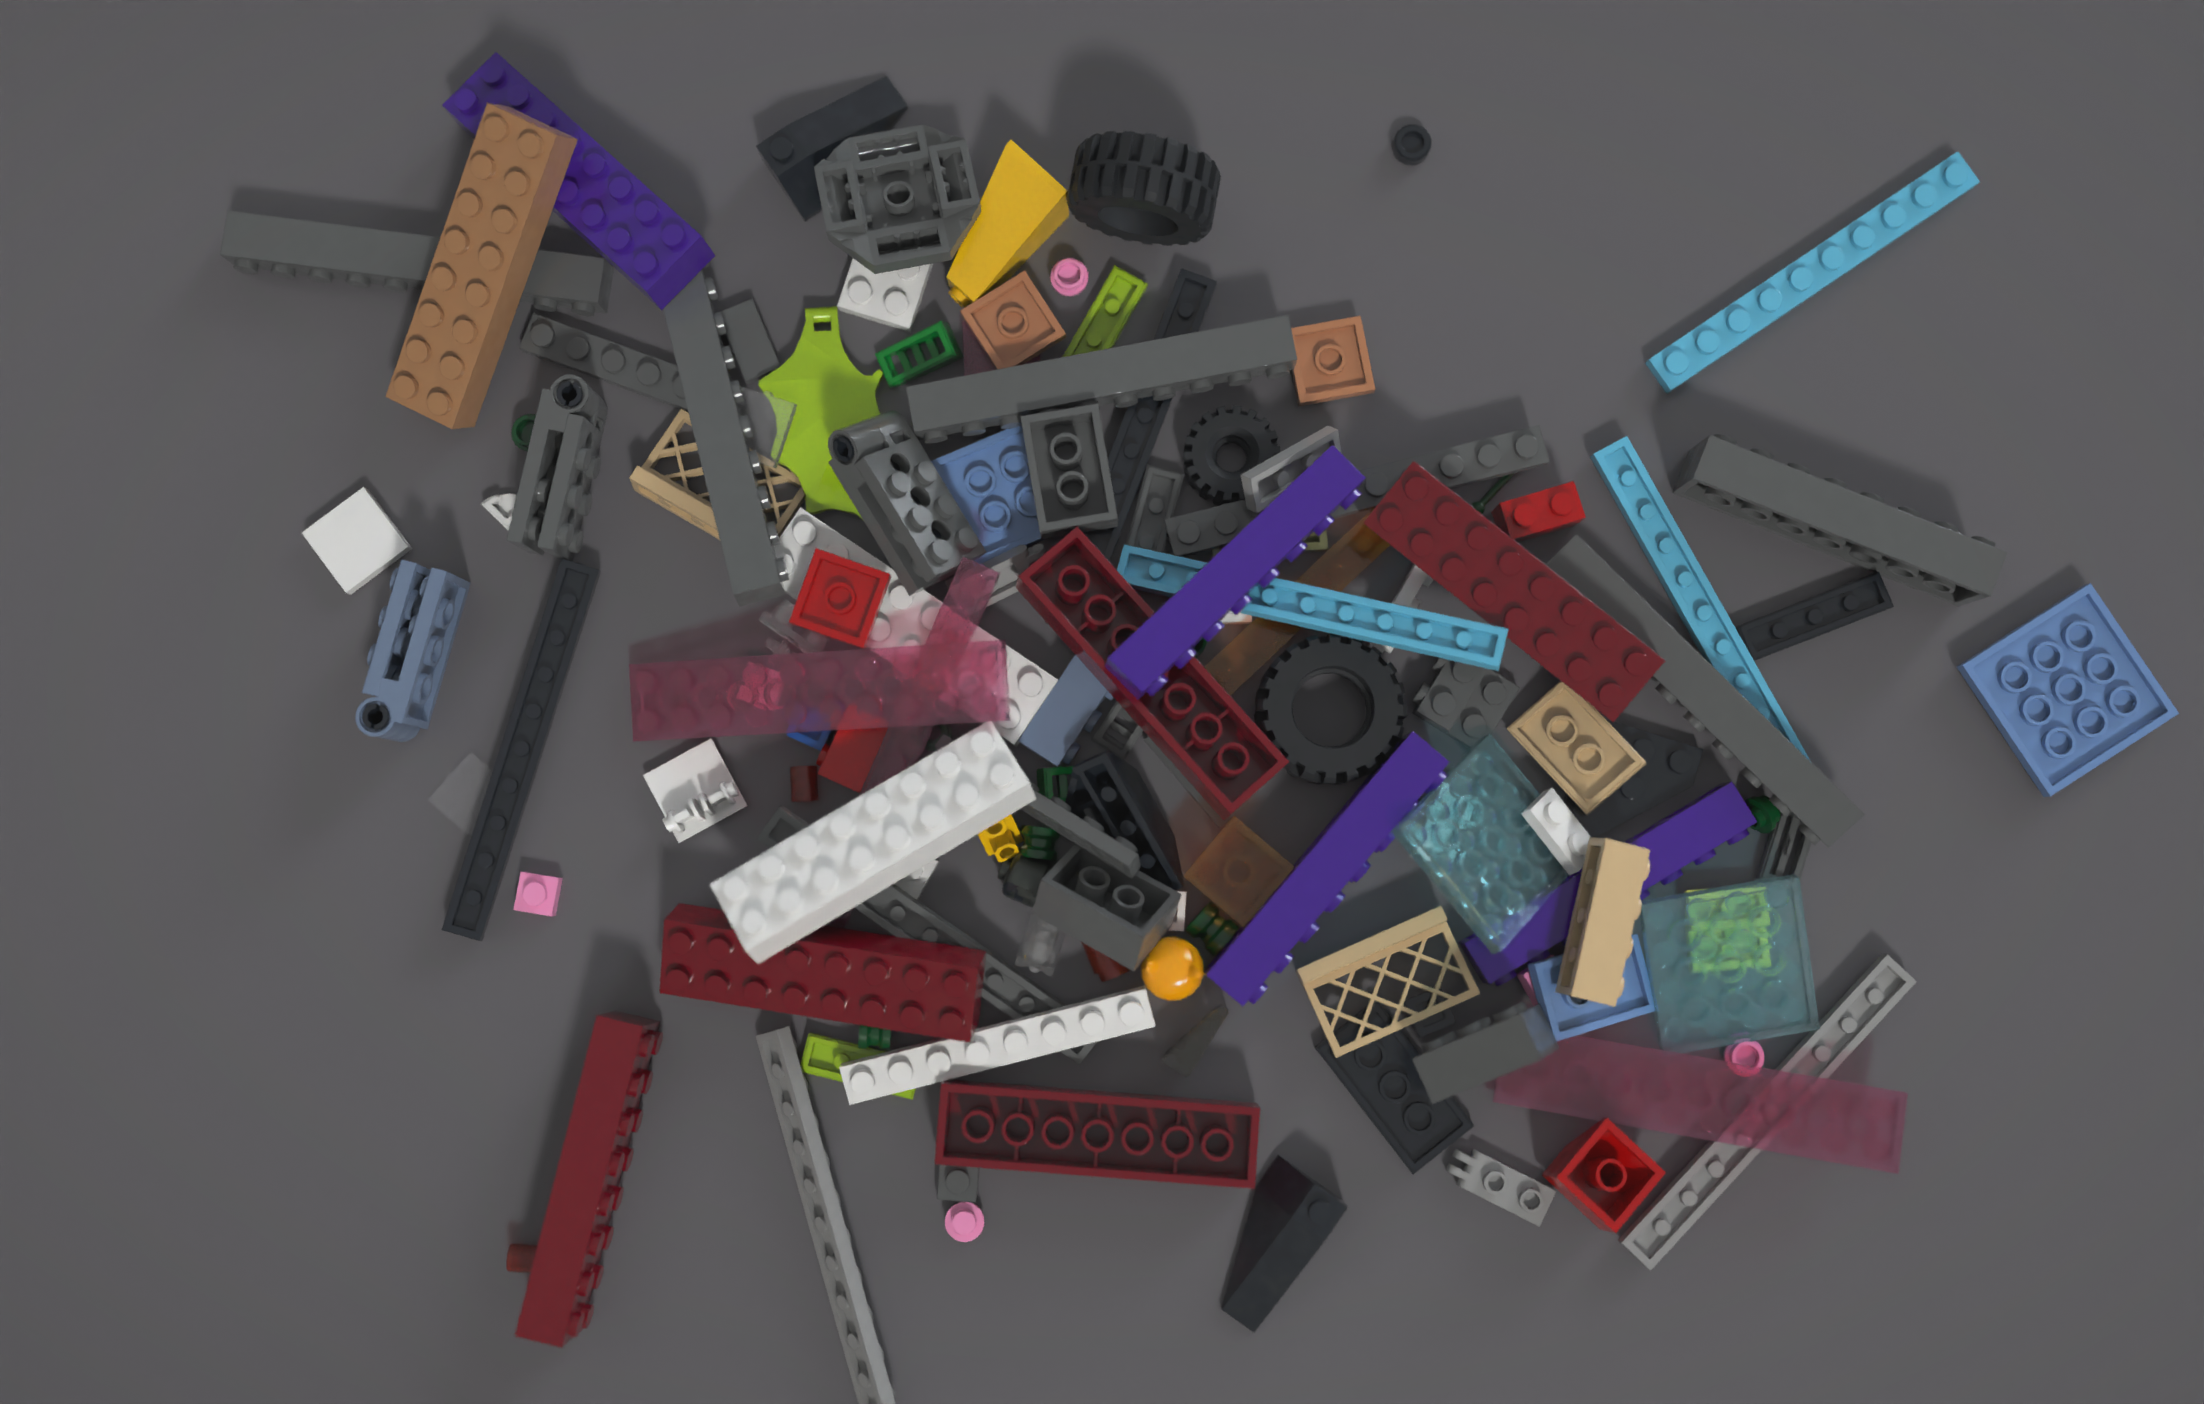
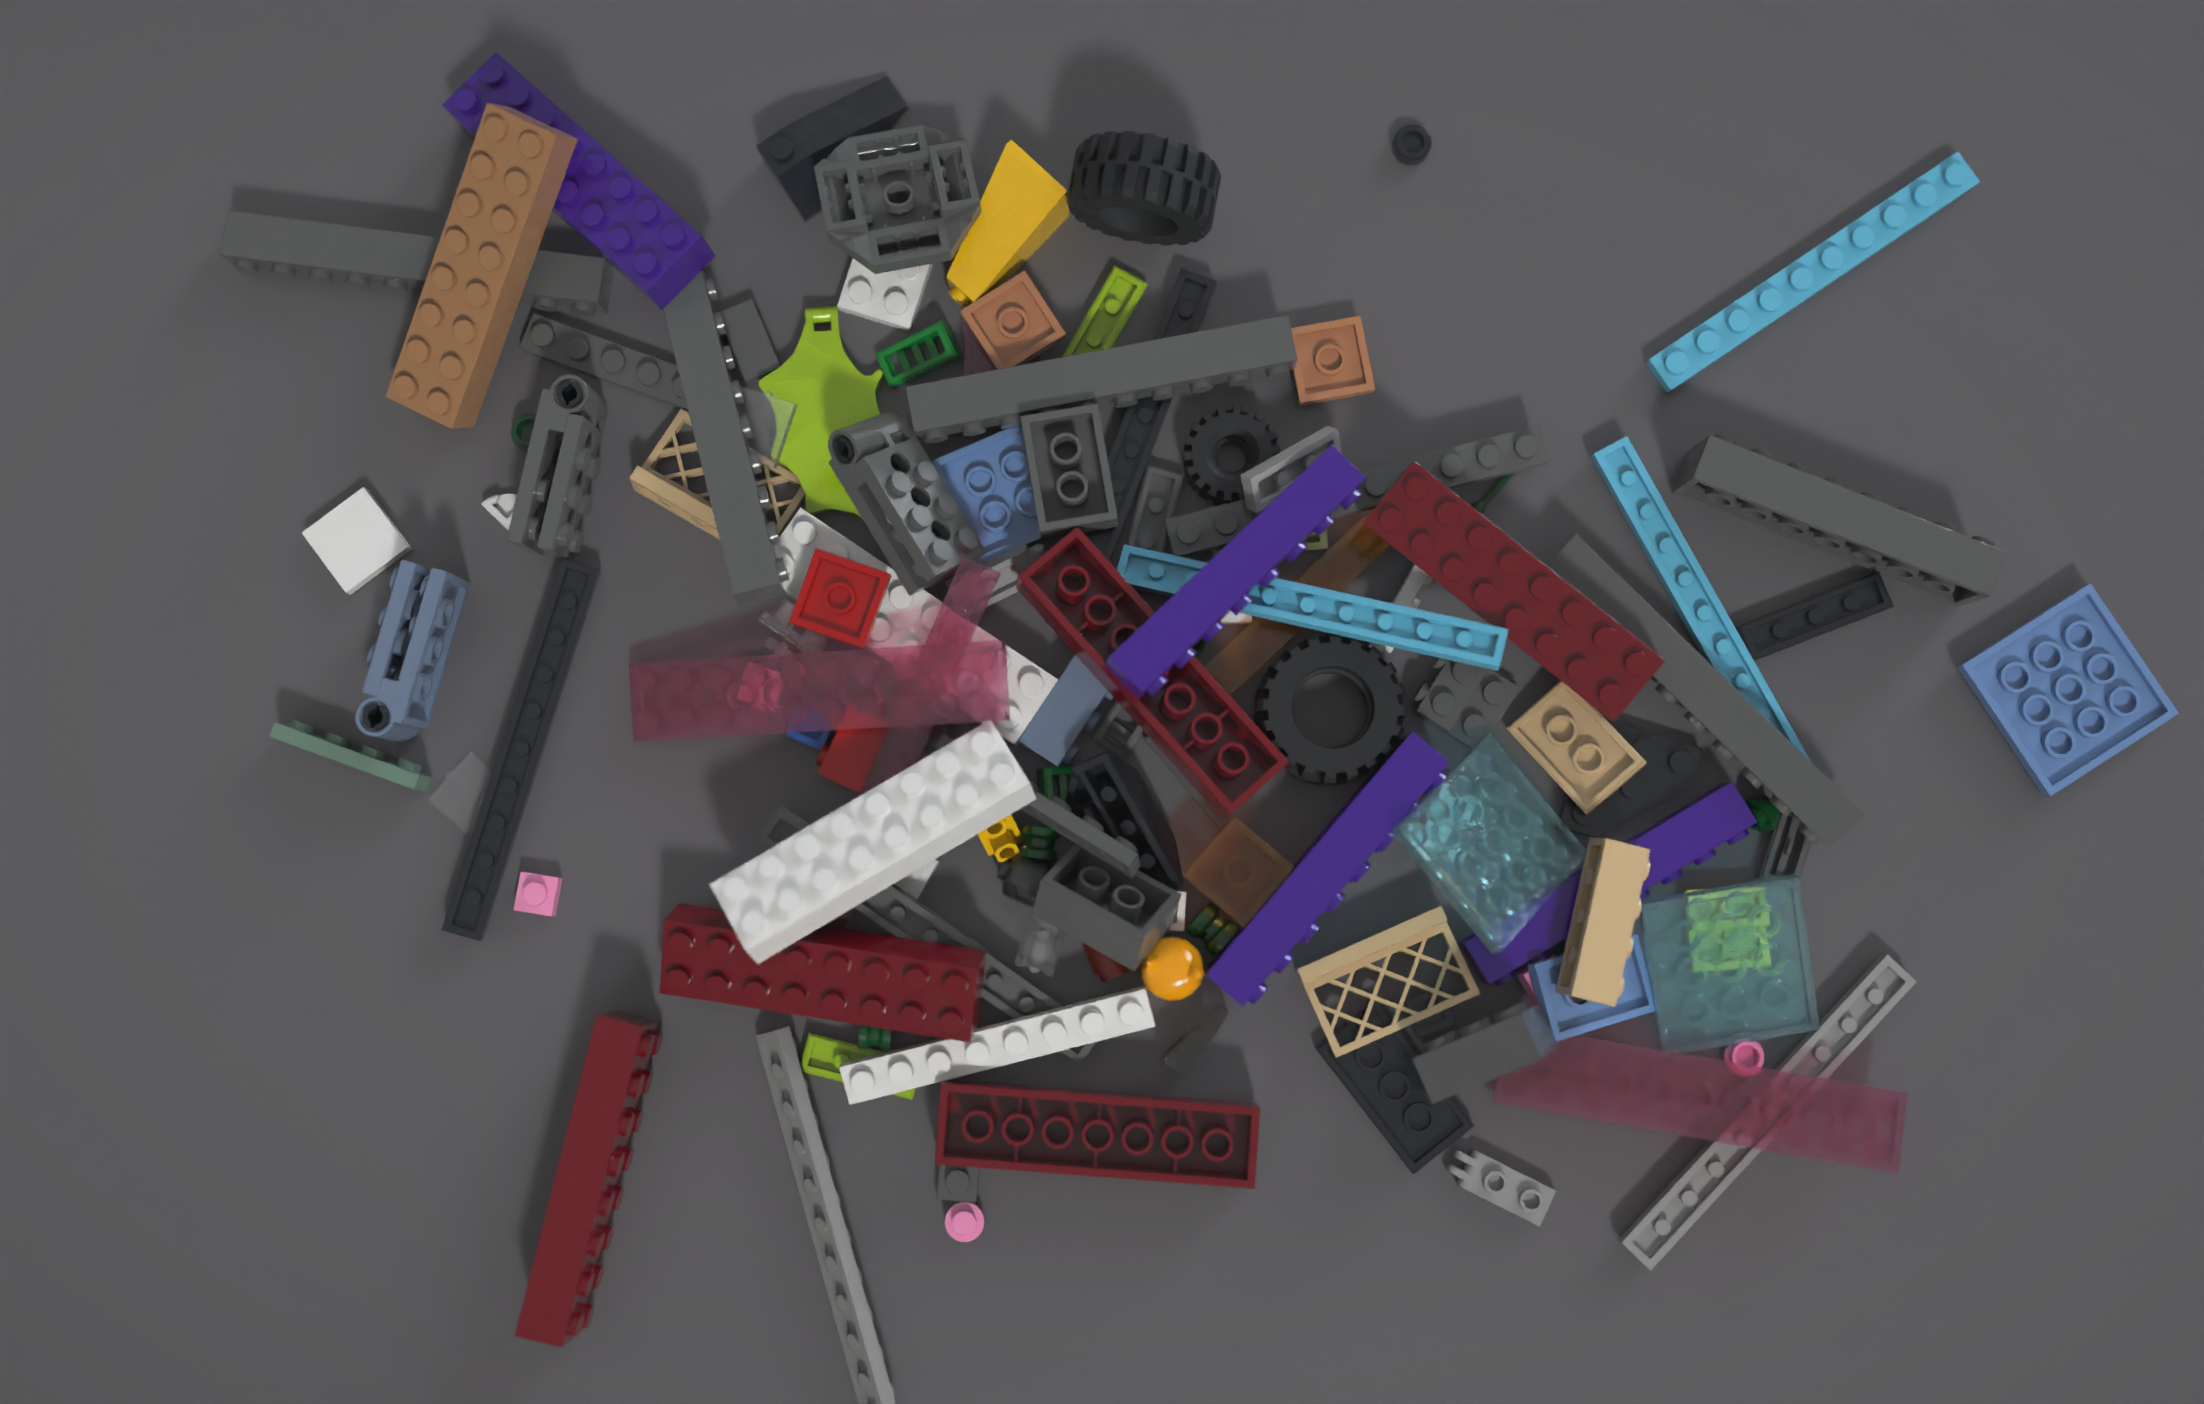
(337, 749): none -> sand green plate
(520, 1257): clear red hinge -> none
(695, 790): white hinge -> none
(804, 783): clear red hinge -> none
(1069, 277): bright pink plate -> none
(1282, 1234): black wedge -> none
(1540, 512): red brick -> none
(1558, 830): white plate -> none
(1604, 1175): red slope -> none

